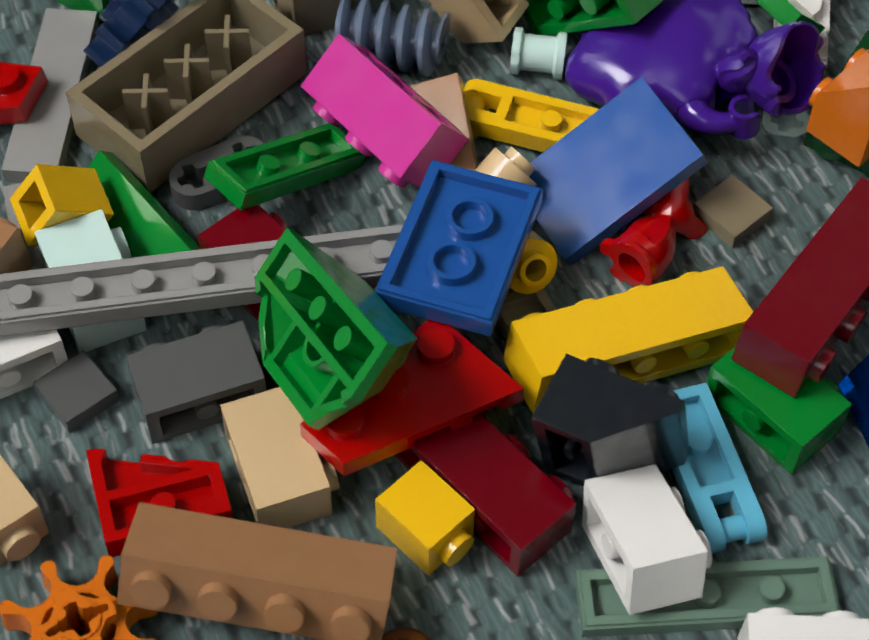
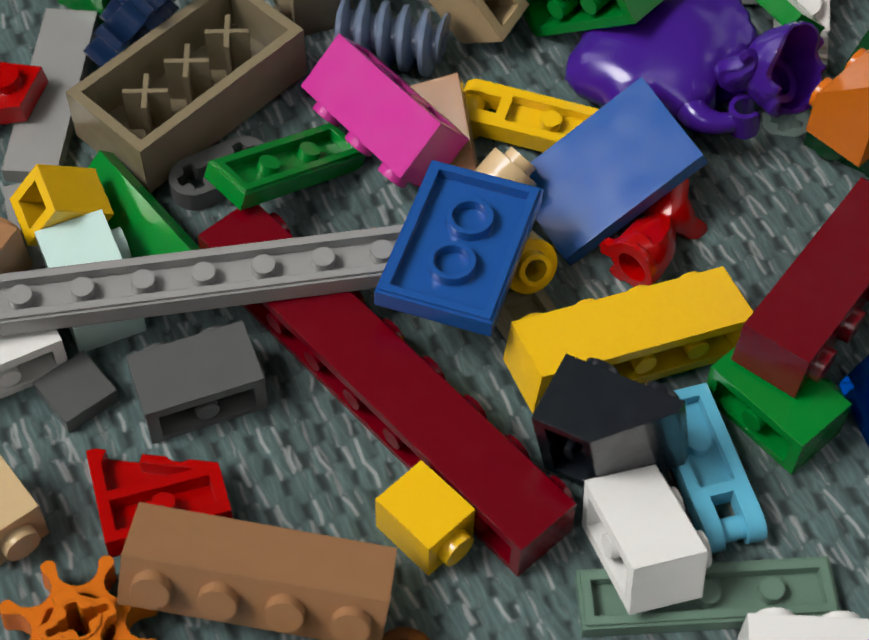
(276, 465): tan brick -> none
(324, 331): green wedge -> none
(434, 388): red wing -> none
(538, 53): light aqua bush -> none
(732, 211): dark tan tile -> none

